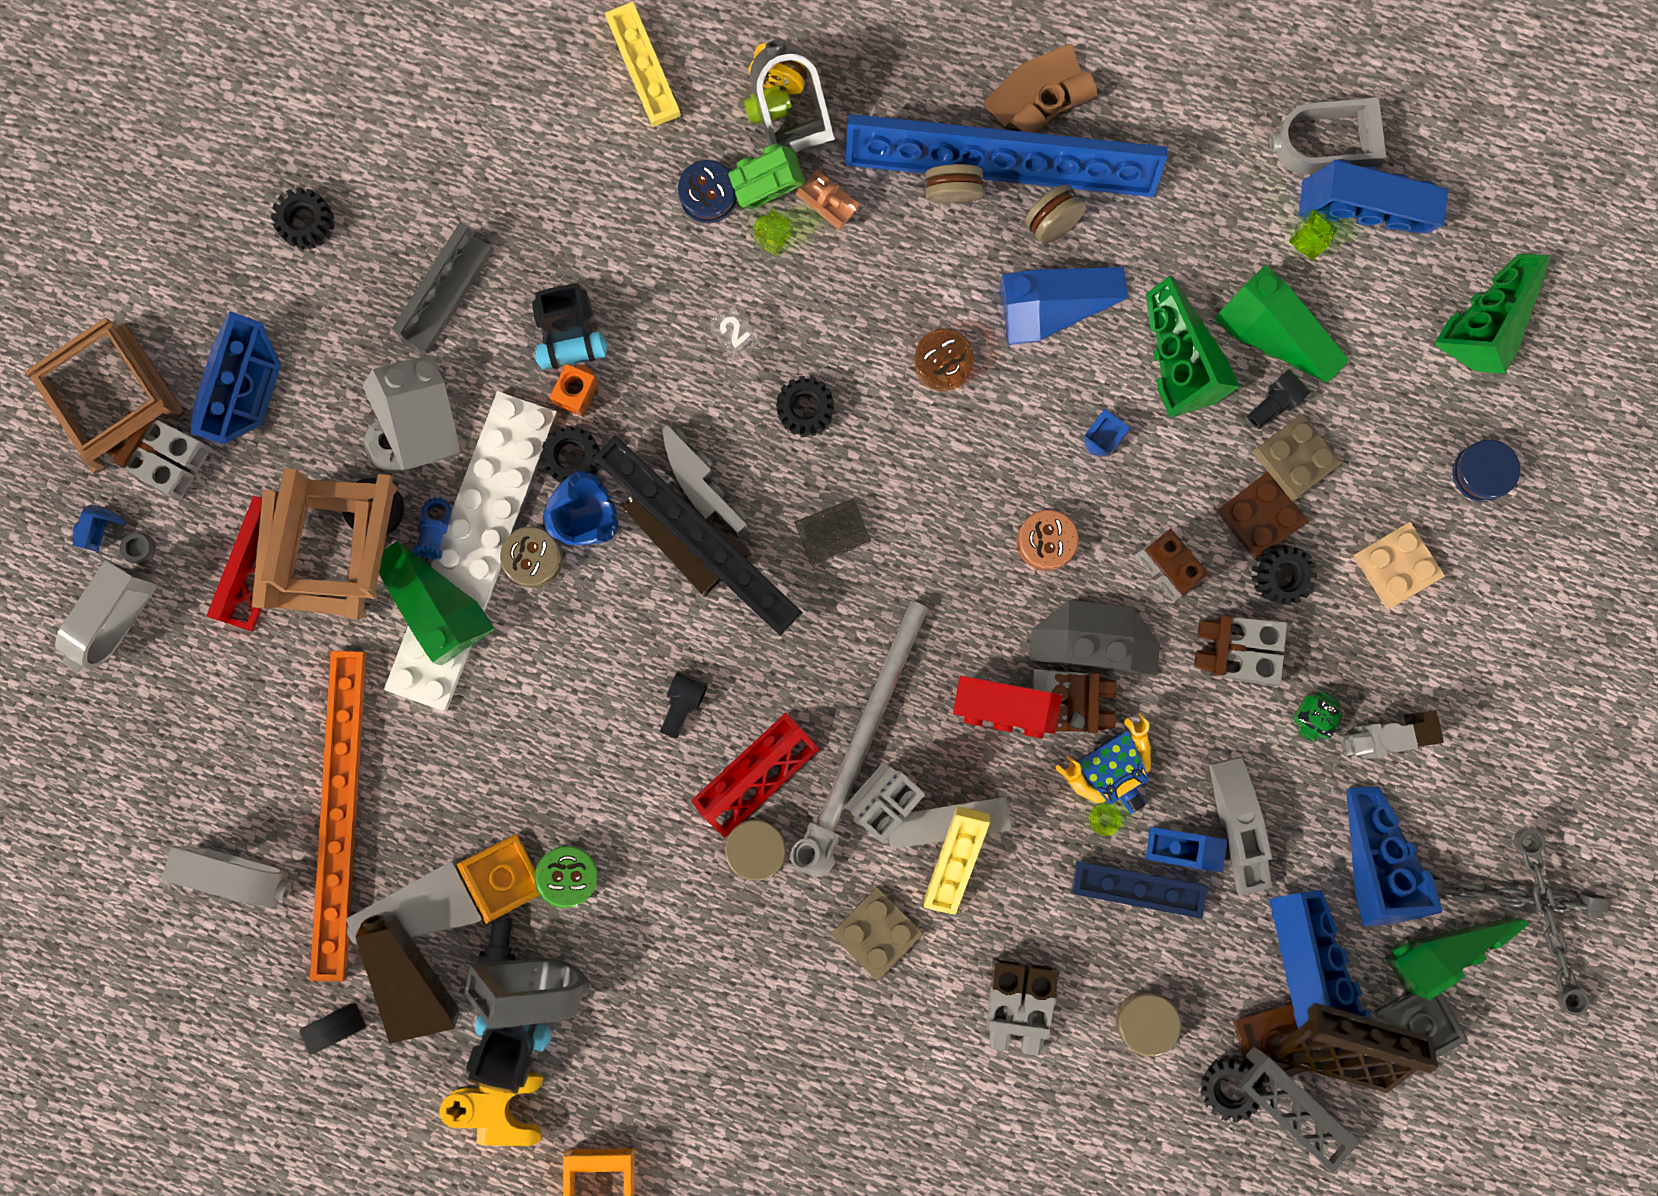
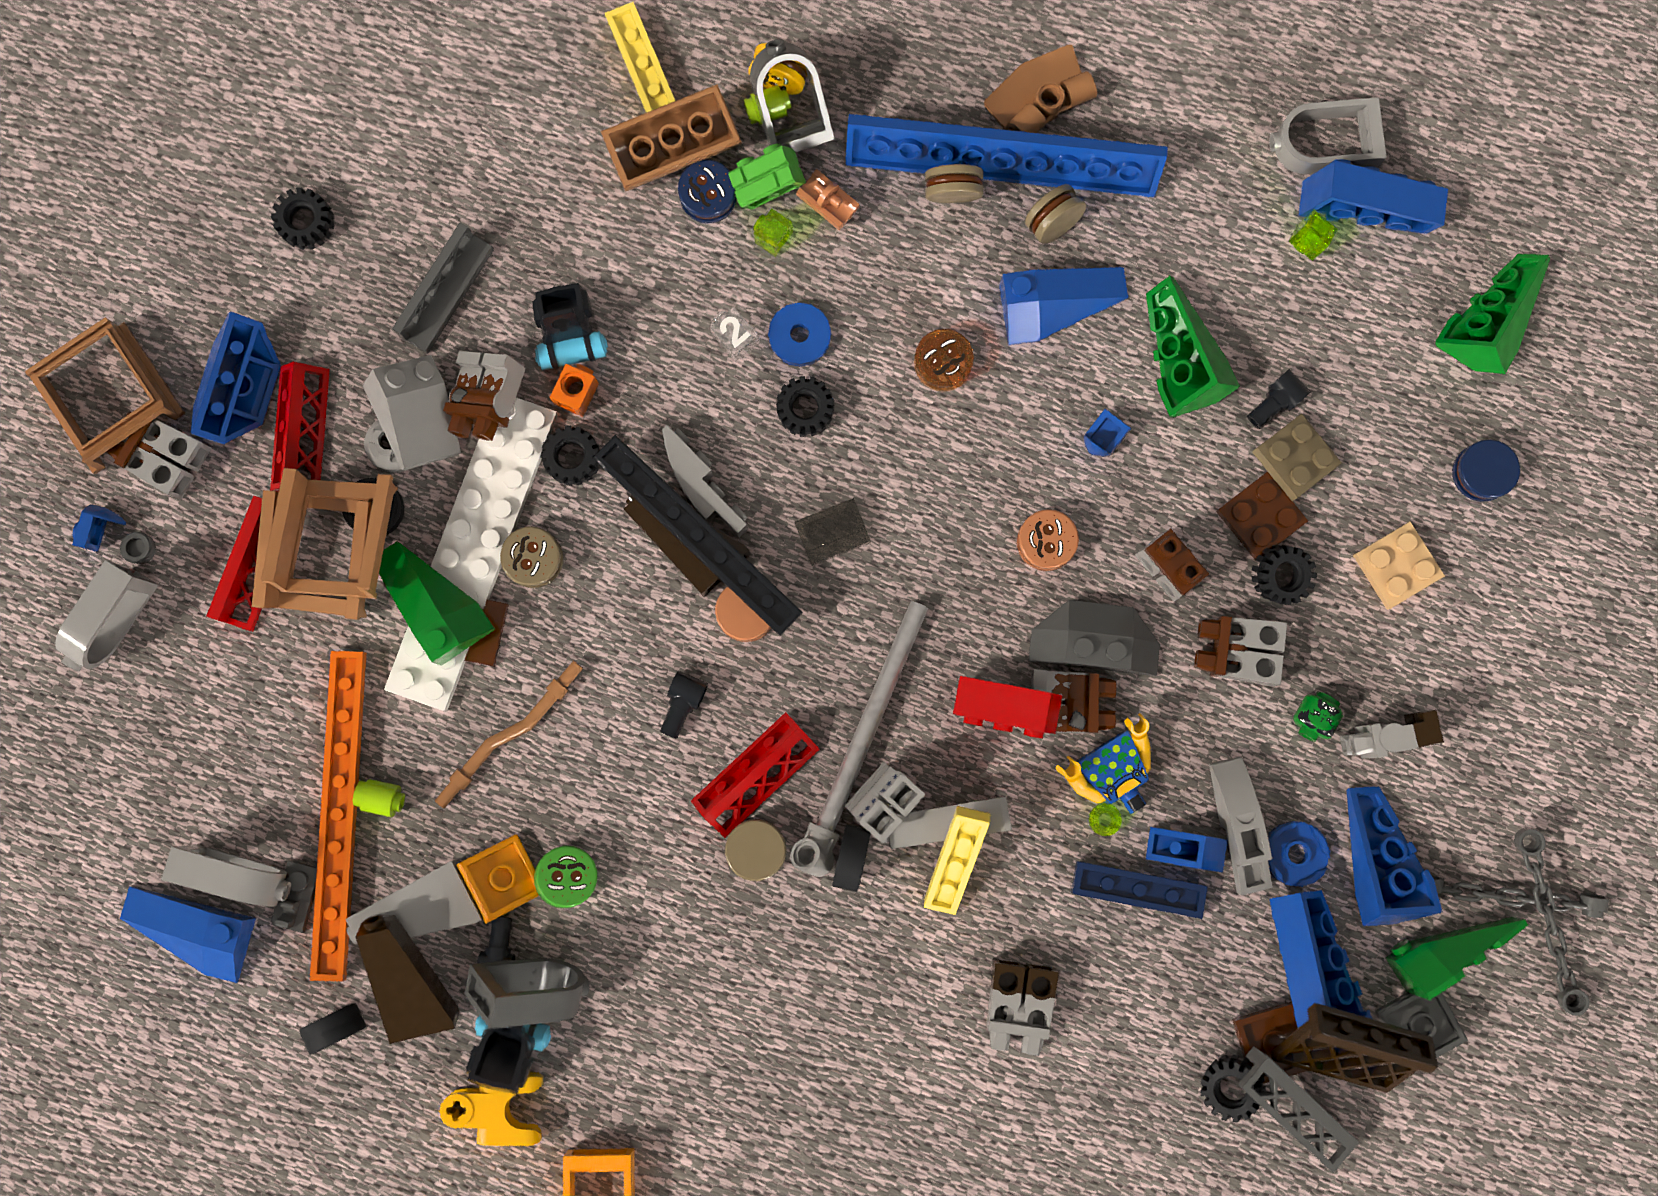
(198, 934): none -> blue wedge
(290, 419): none -> red fence
(295, 910): none -> dark grey plate
(378, 797): none -> lime brick
(432, 530): blue connector -> none
(462, 777): none -> medium nougat bar
(483, 394): none -> hips
(487, 648): none -> reddish brown tile
(581, 511): blue hair -> none
(671, 137): none -> medium nougat brick
(738, 619): none -> nougat head
(796, 316): none -> blue tile
(851, 858): none -> black tyre
(877, 933): dark tan plate -> none
(1148, 1023): dark tan head -> none
(1278, 323): green wedge -> none
(1315, 849): none -> blue tile

